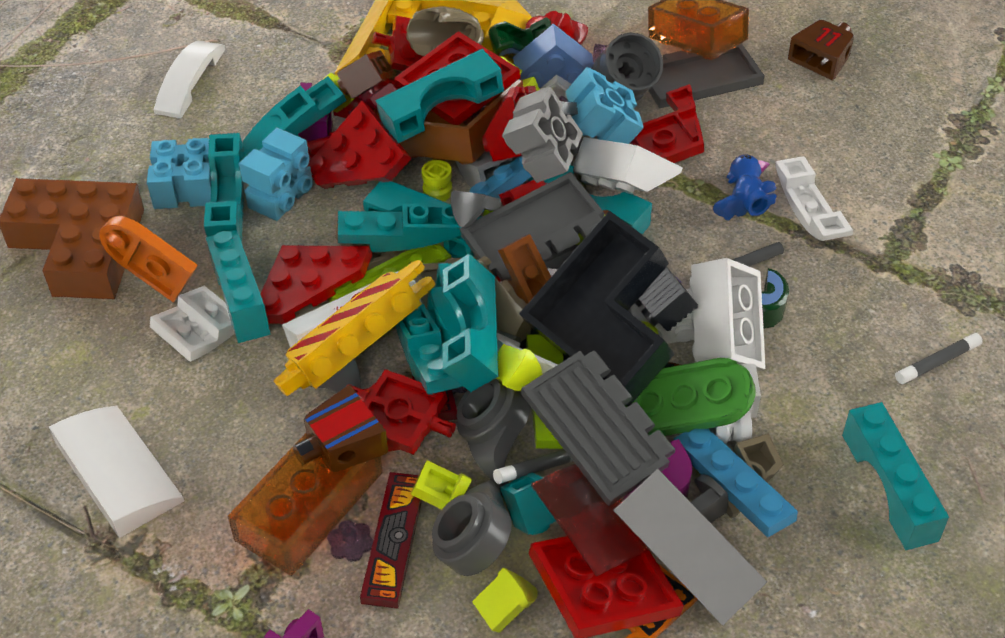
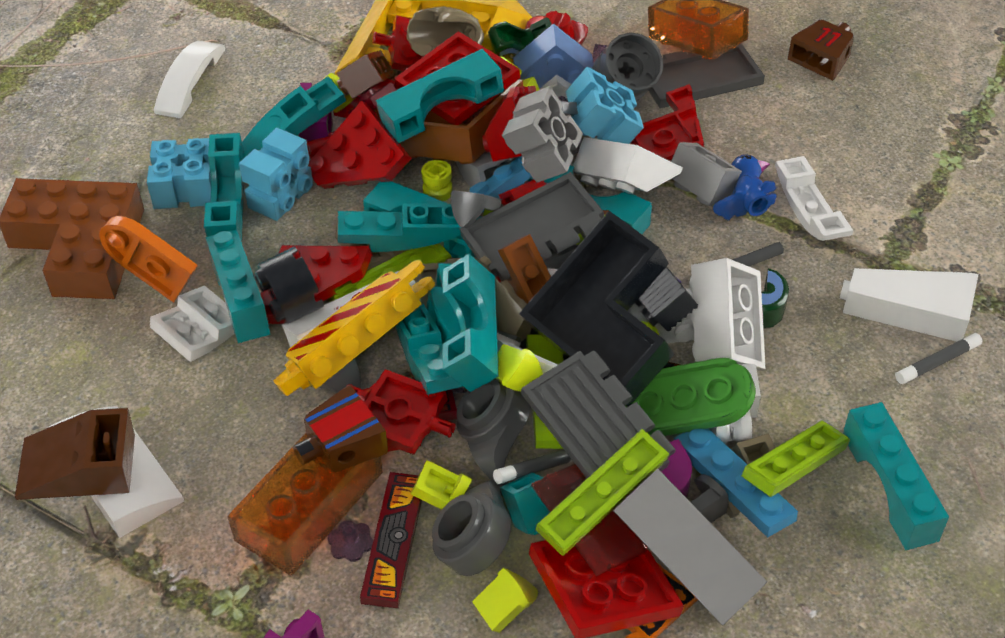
(78, 457): none -> reddish brown slope
(288, 285): none -> black brick
(602, 492): none -> lime tile
(704, 173): none -> light grey brick
(795, 458): none -> lime tile
(912, 300): none -> white slope

